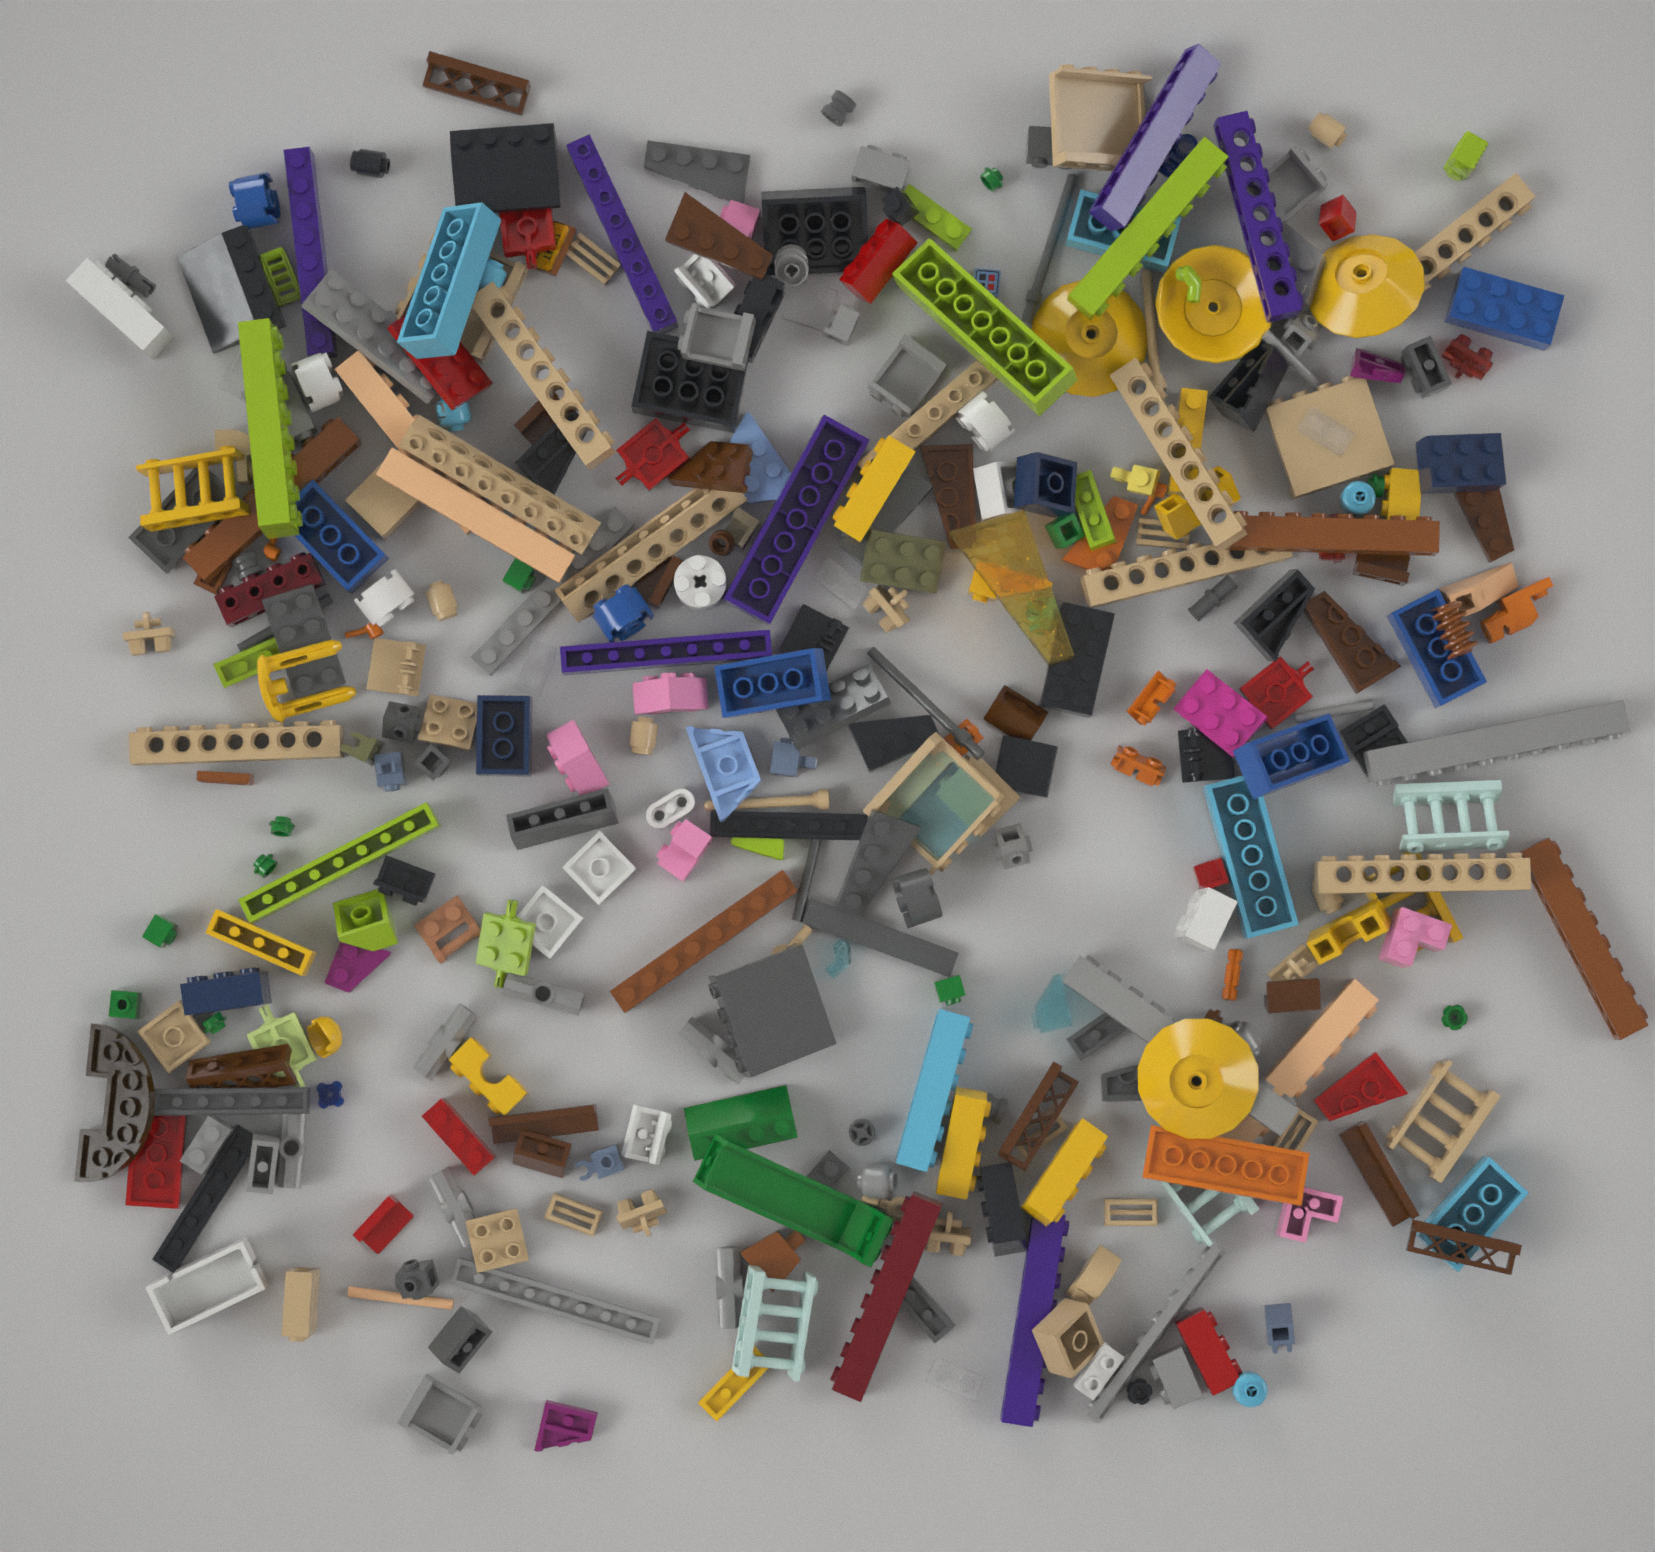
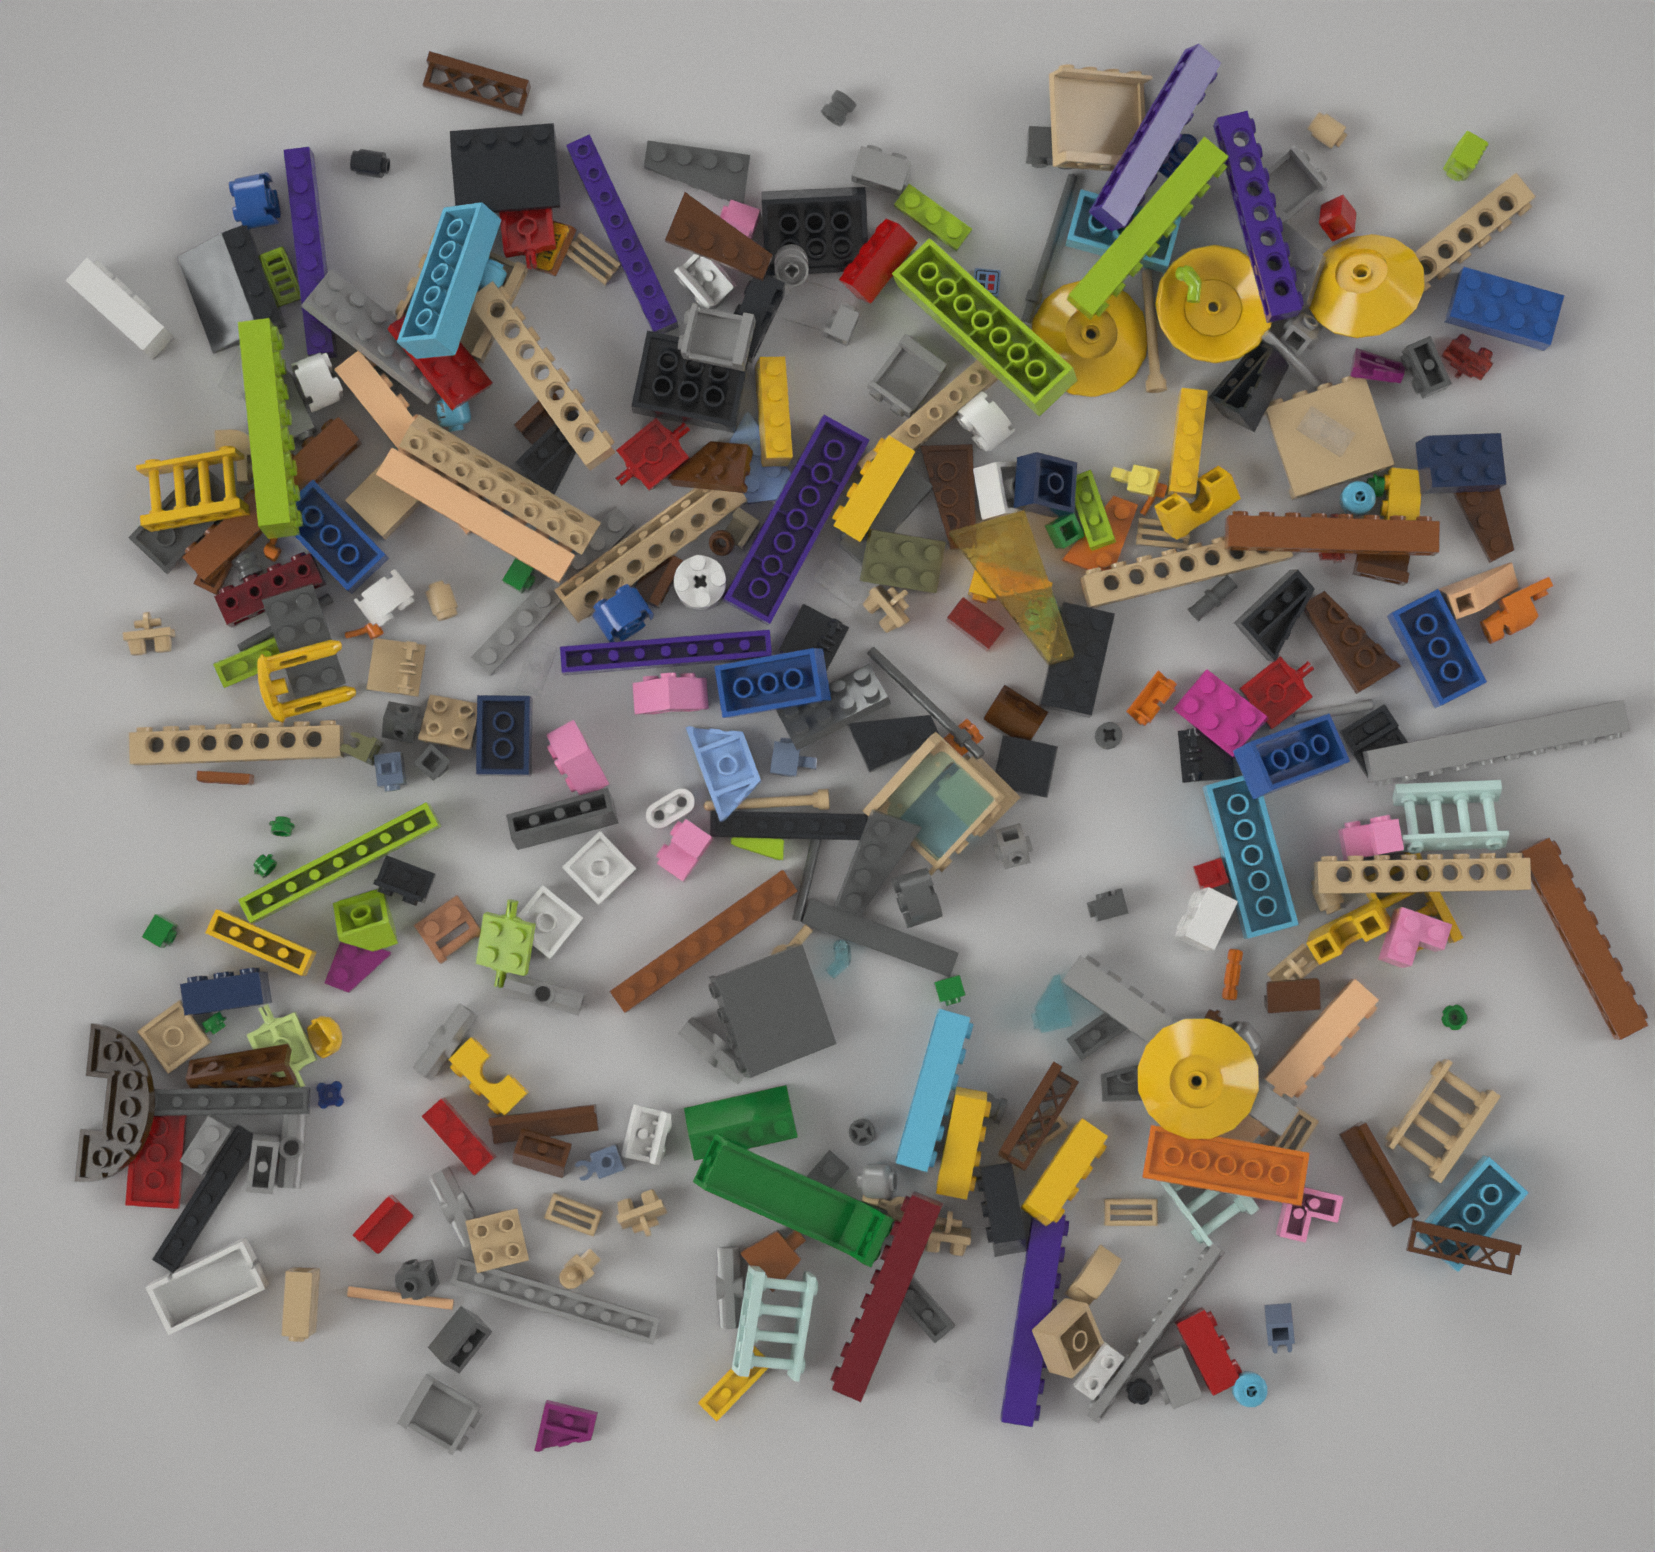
(130, 275): dark grey pin -> none
(133, 1004): green plate -> none
(578, 1270): none -> tan hips
(643, 736): tan brick -> none
(773, 411): none -> yellow brick
(899, 206): black brick -> none
(975, 624): none -> clear red brick
(991, 179): green plate -> none
(1105, 738): none -> dark grey wheel
(1107, 905): none -> dark grey brick
(1127, 381): tan brick -> none
(1148, 768): orange hinge -> none
(1360, 1088): red wing -> none
(1372, 839): none -> bright pink brick
(1454, 629): dark orange piece -> none

